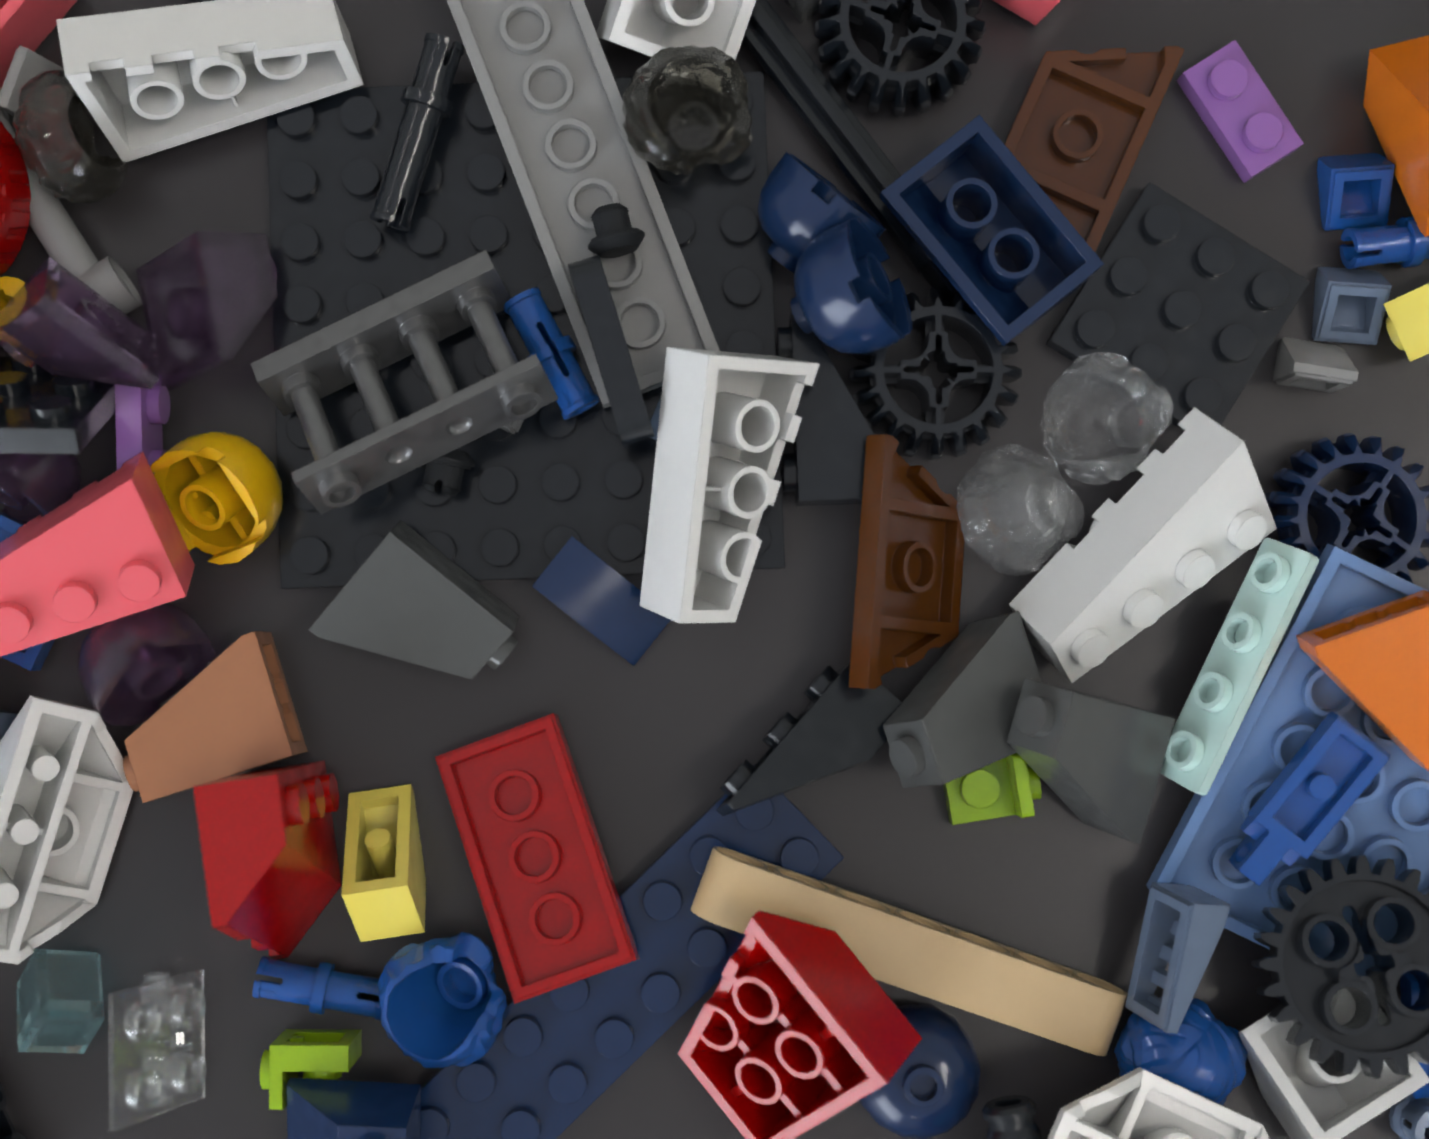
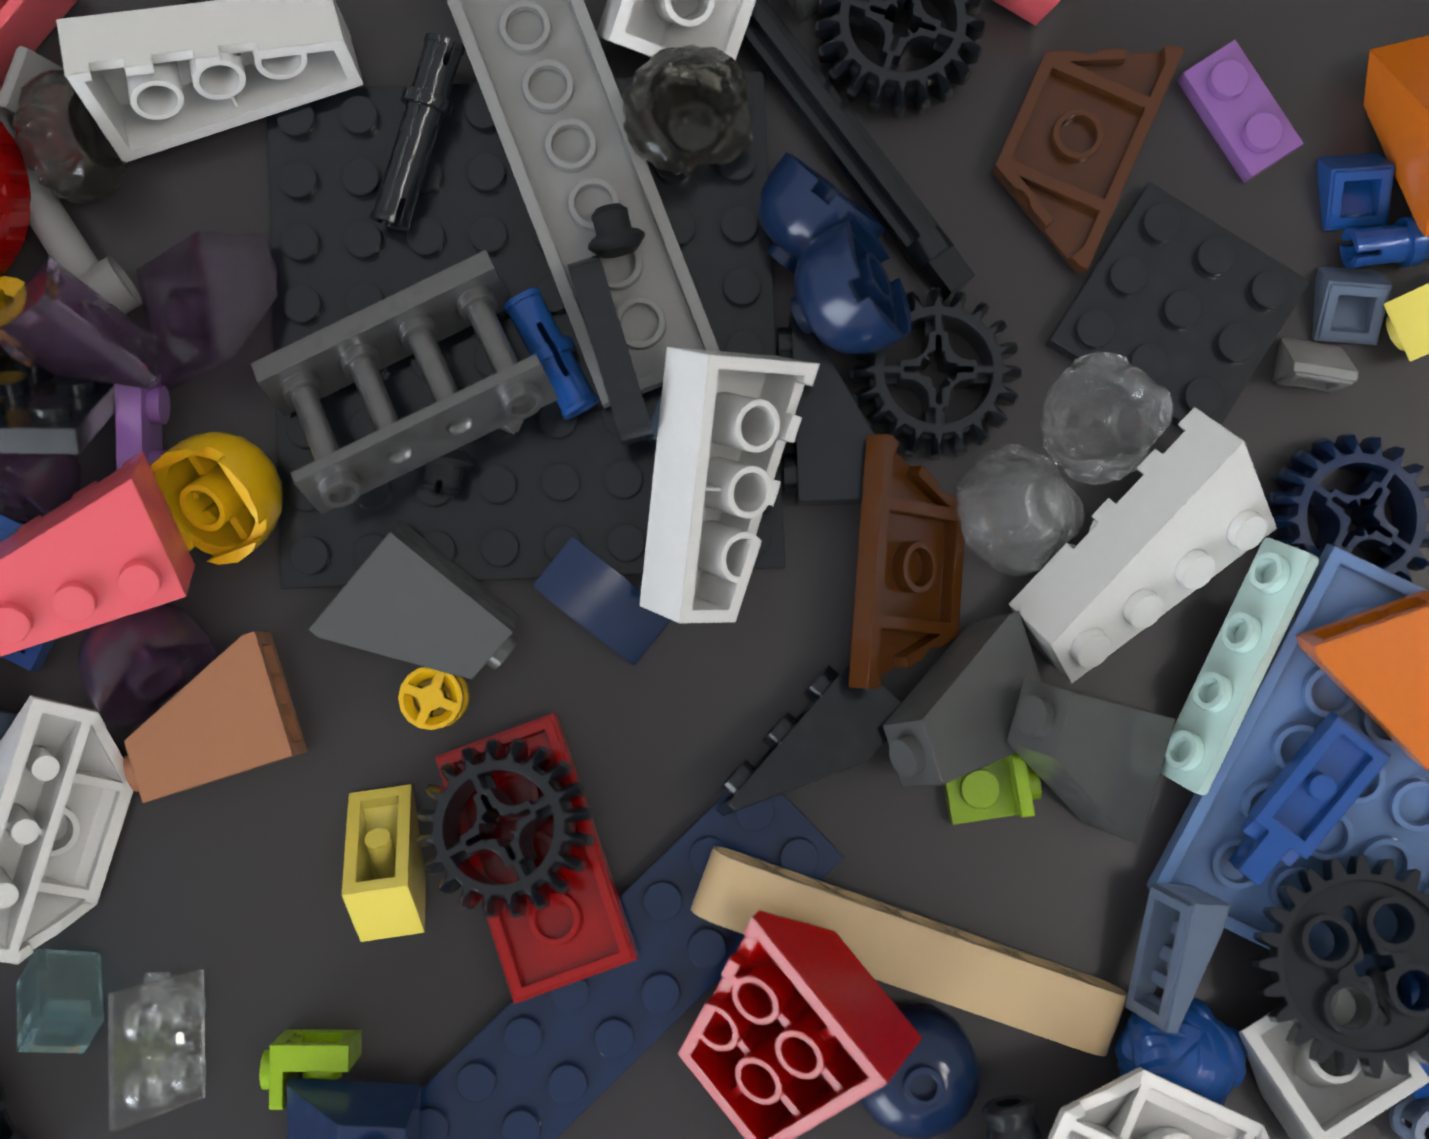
(269, 852): red wedge -> none
(318, 987): blue pin -> none
(423, 693): none -> yellow wheel
(442, 1001): blue hair -> none
(490, 802): none -> black gear
(991, 230): dark blue slope -> none

